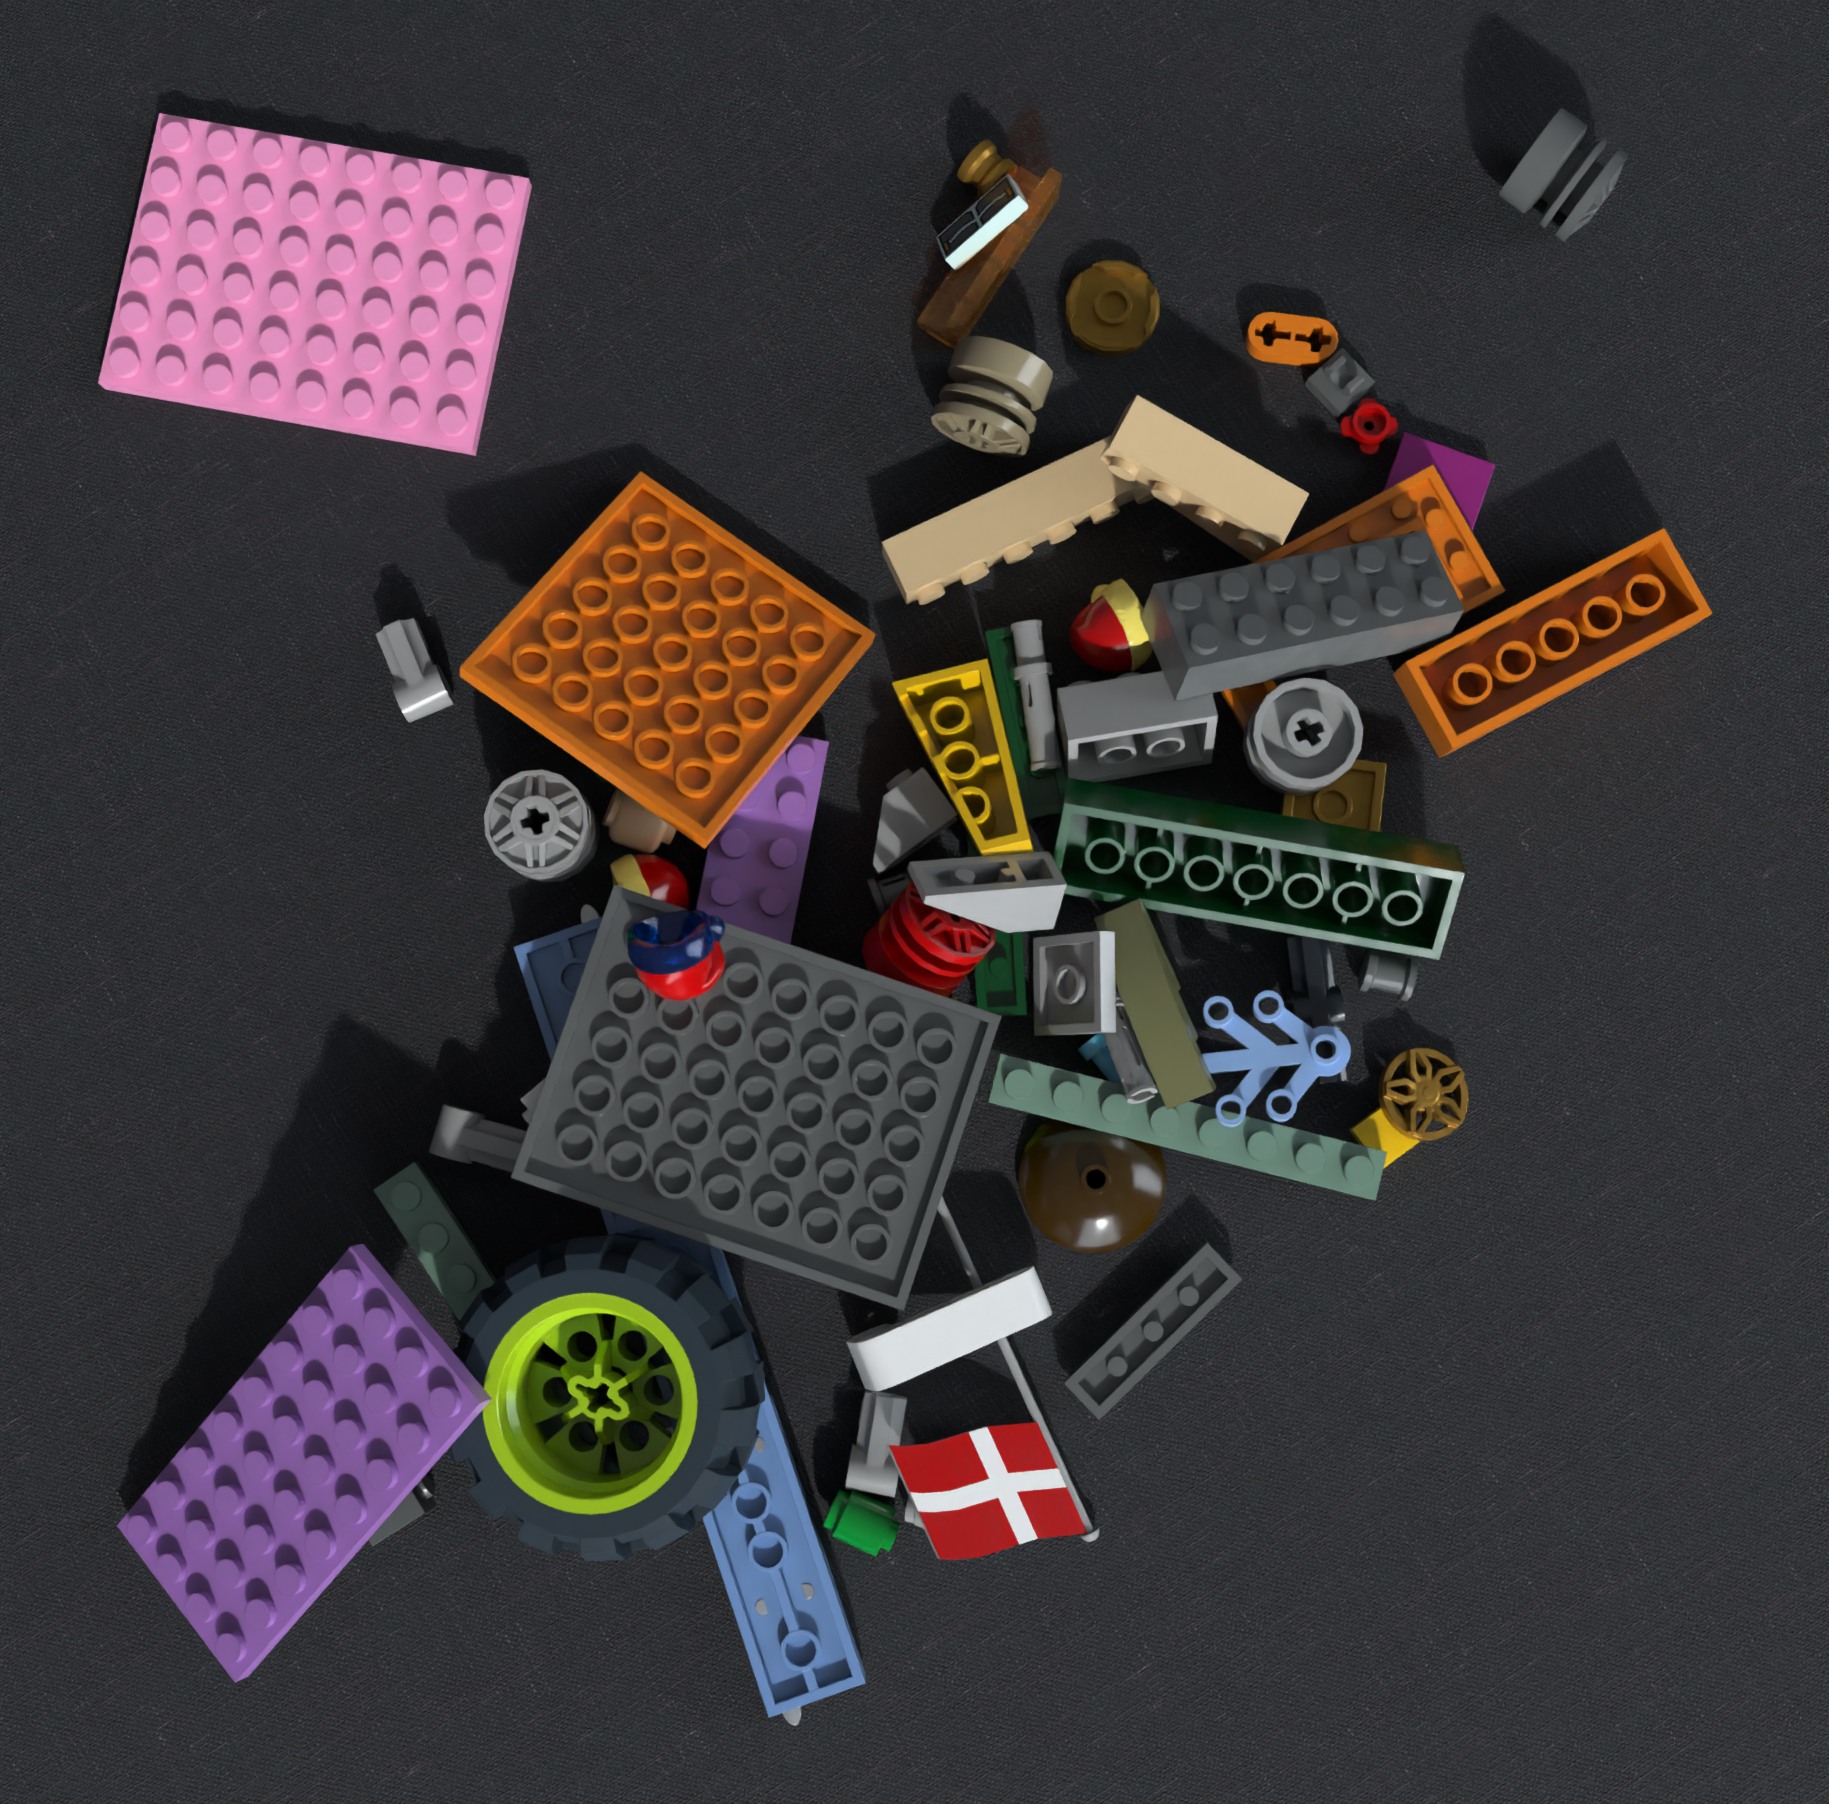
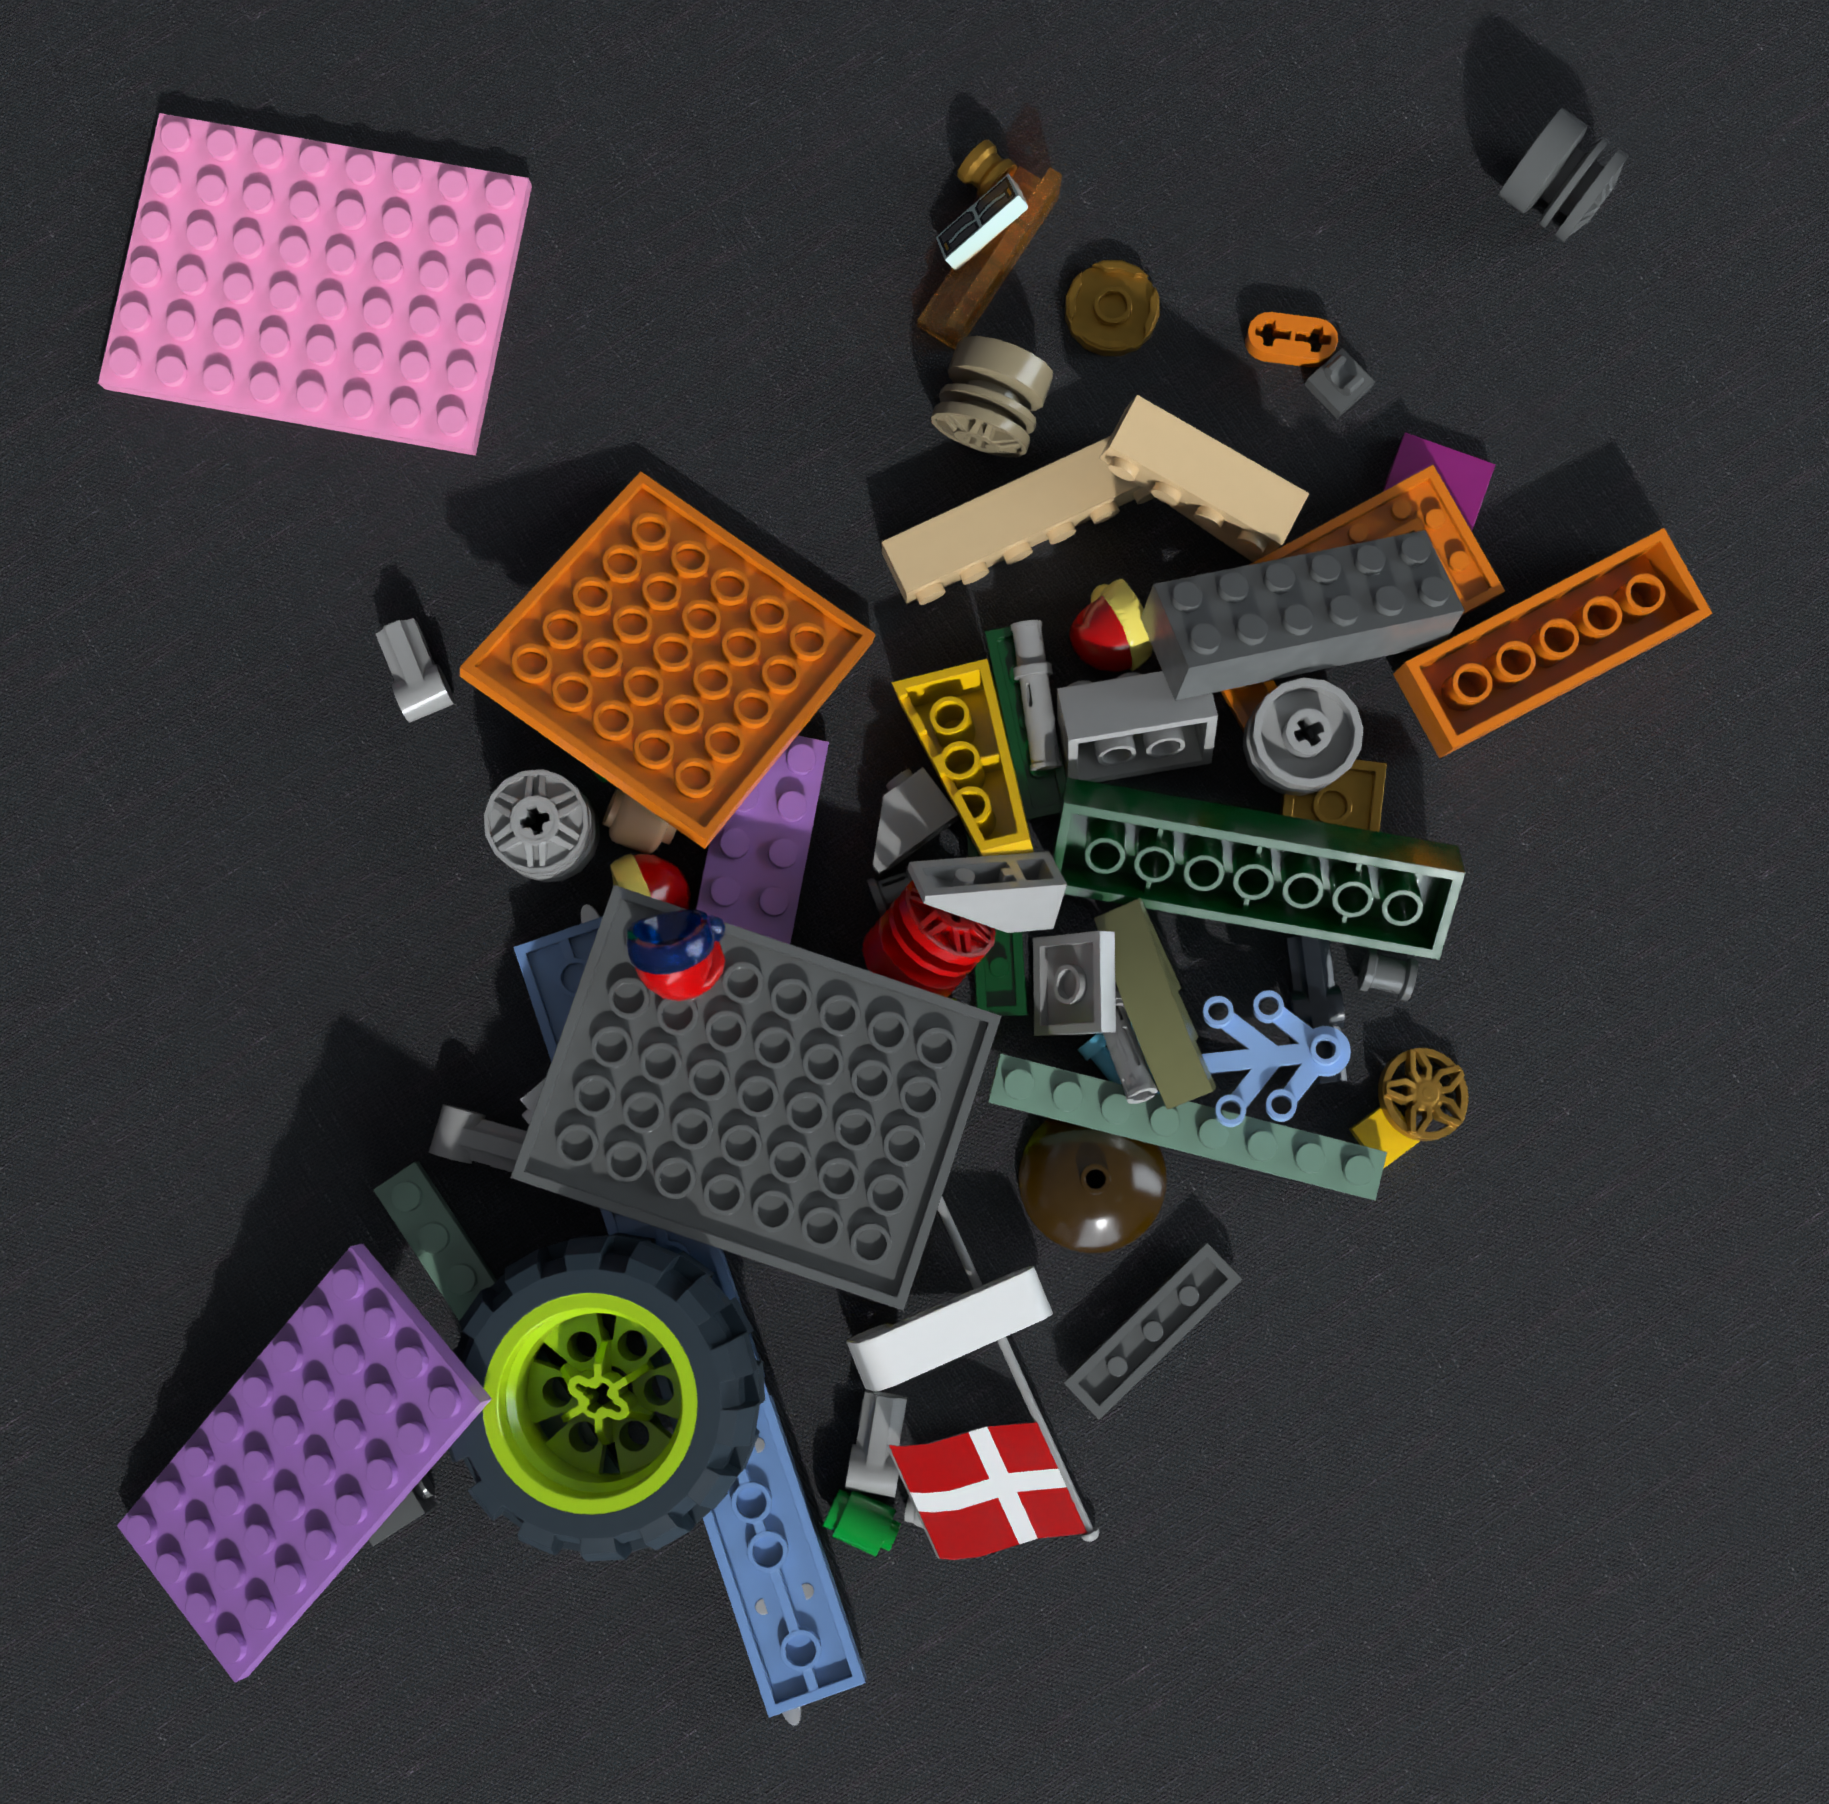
(1369, 412): red plate -> none

